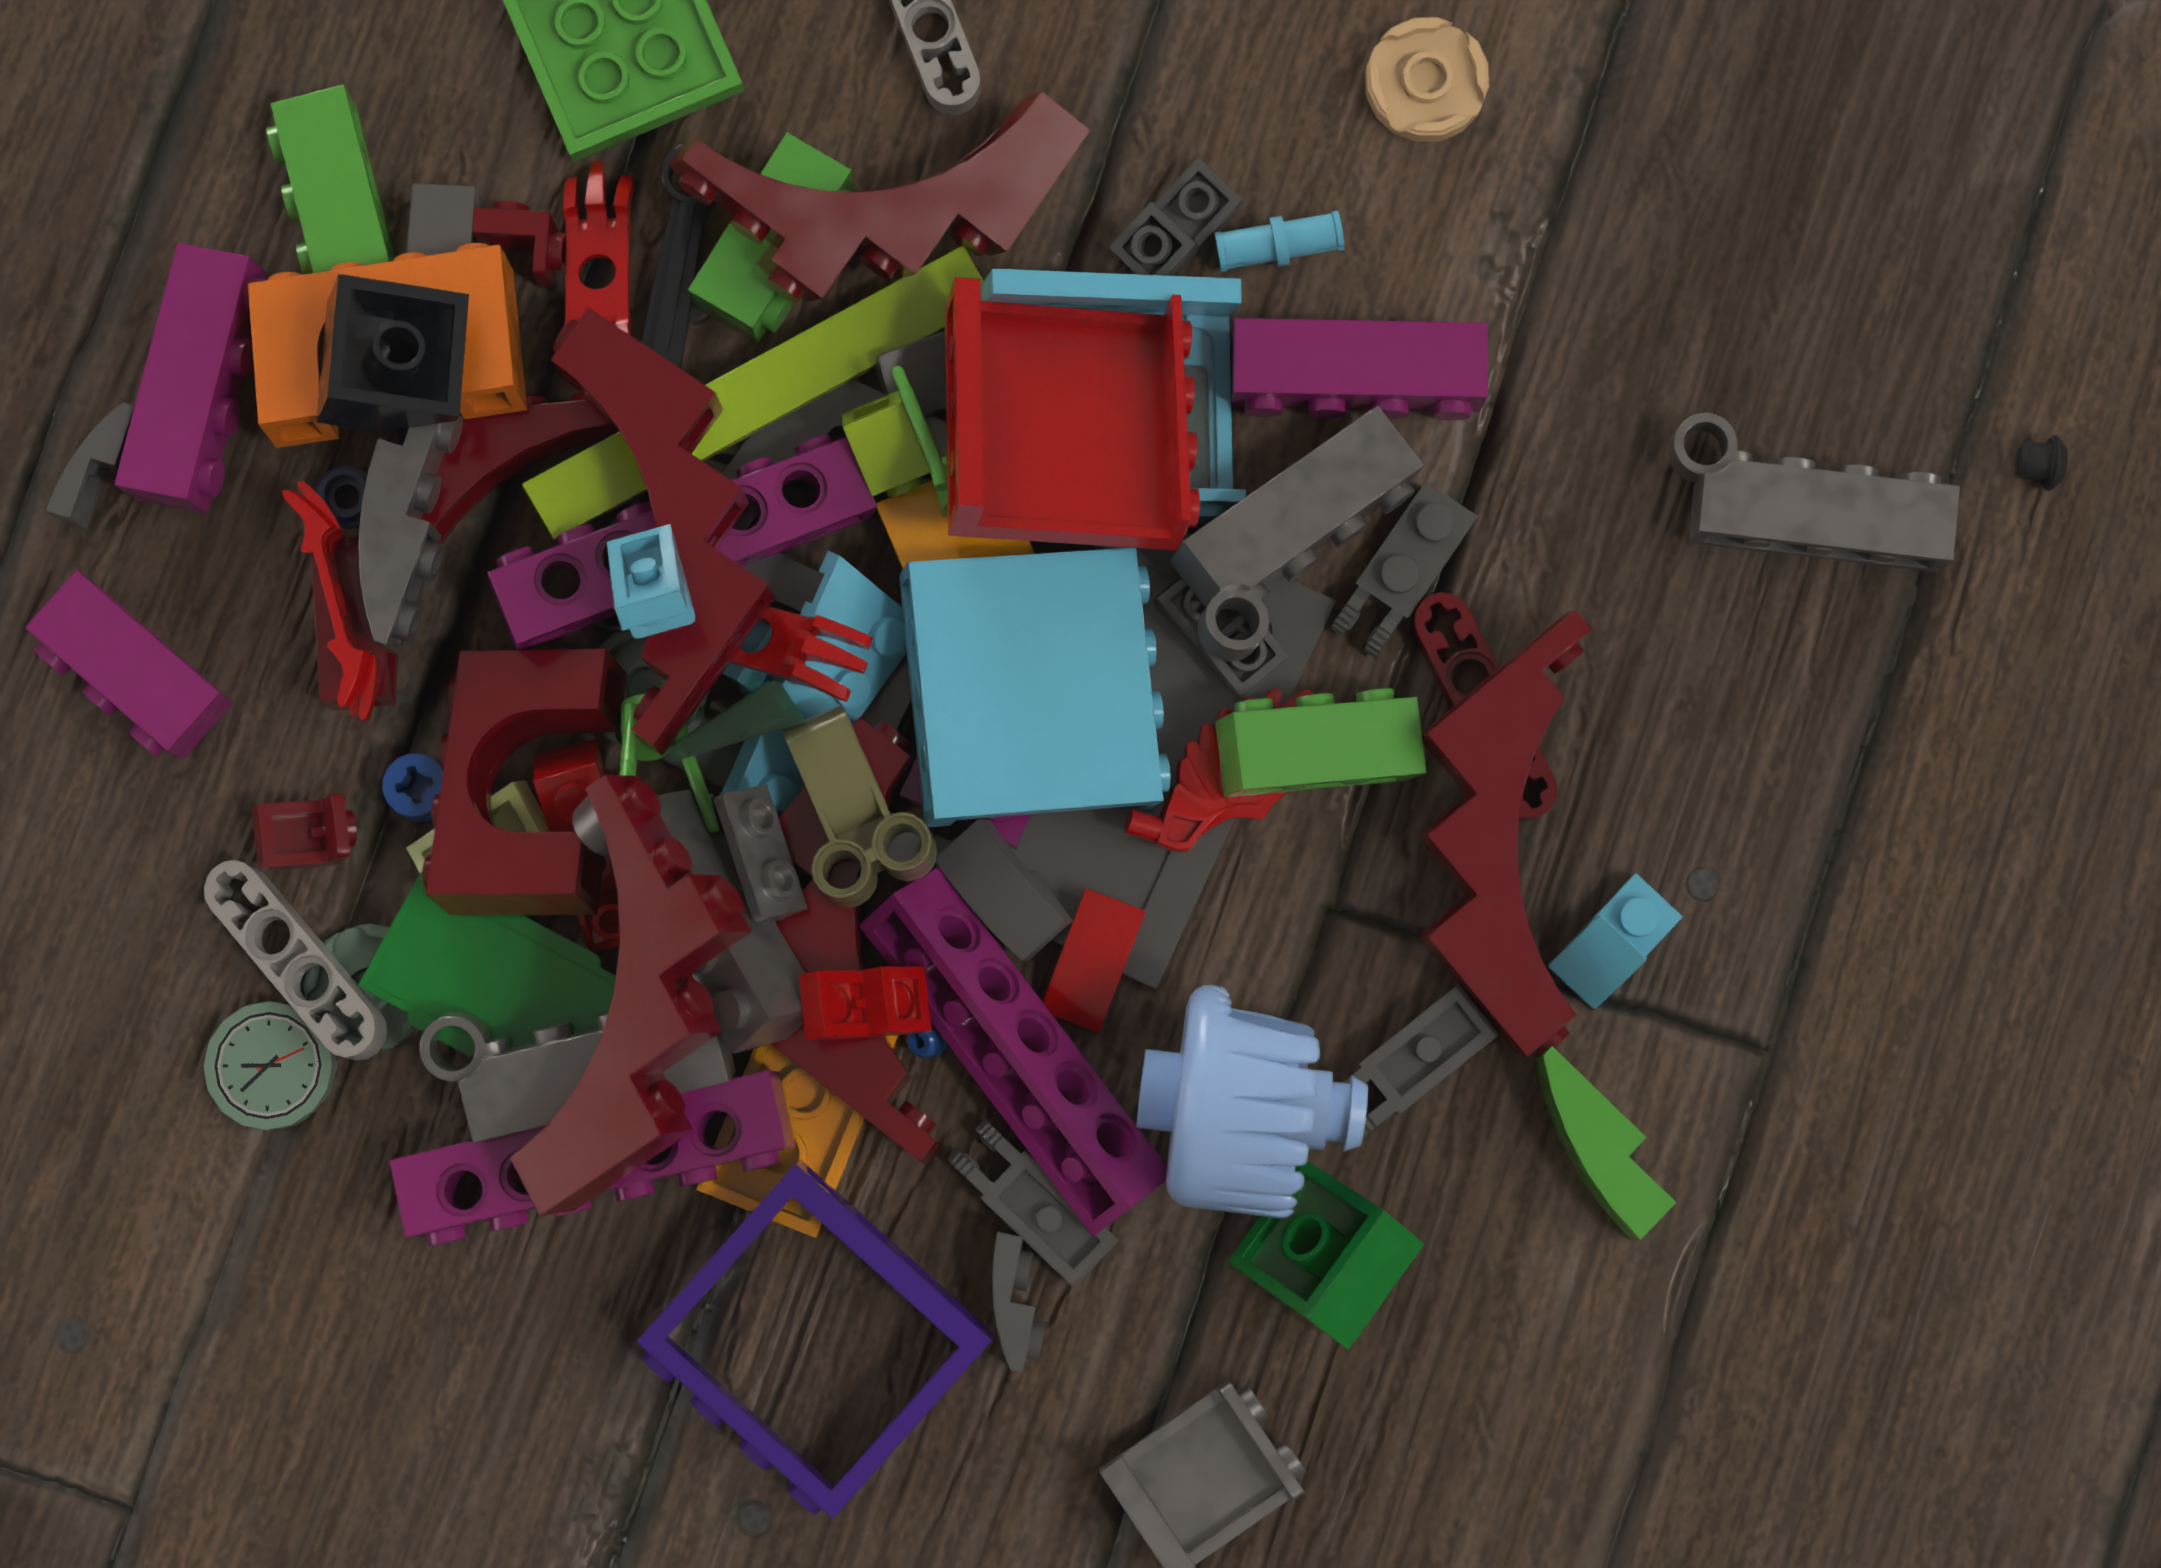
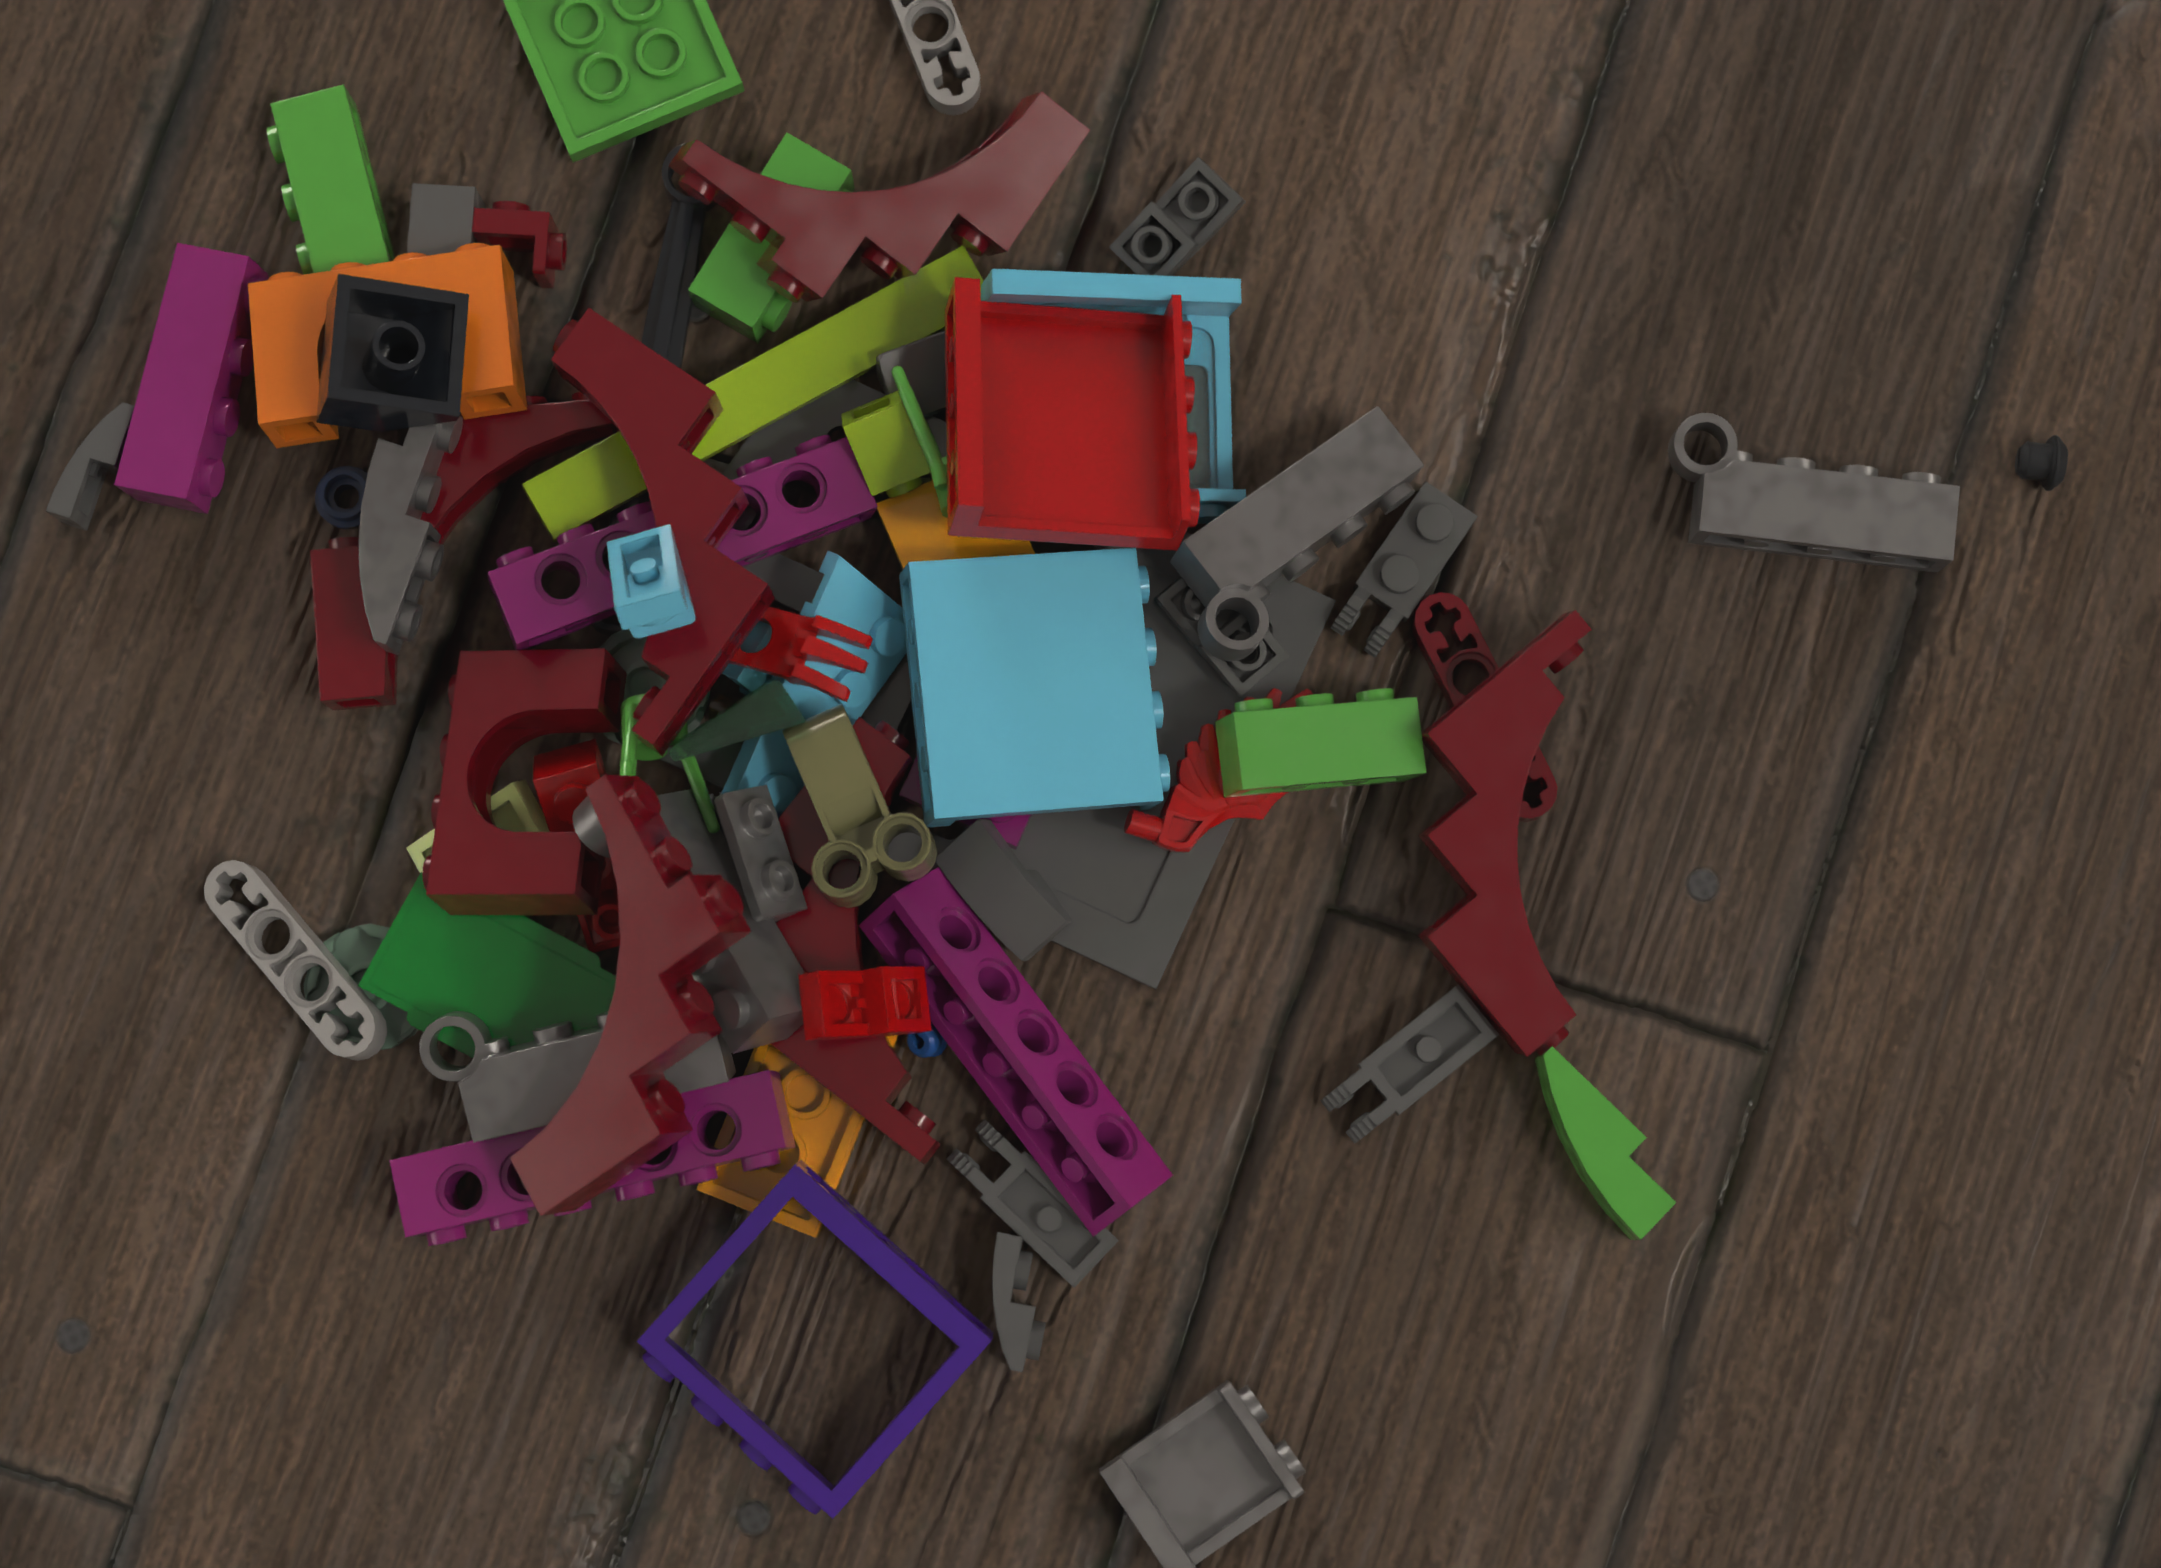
(127, 667): magenta brick -> none
(268, 1067): sand green tile -> none
(303, 833): dark red bracket -> none
(320, 541): red piece -> none
(417, 800): blue wheel -> none
(598, 238): red piece -> none
(1093, 960): red slope -> none
(1244, 1107): light blue piece -> none
(1280, 241): medium azure pin -> none
(1328, 1257): green slope -> none
(1359, 367): magenta brick -> none
(1426, 80): tan tile -> none
(1614, 942): medium azure slope -> none

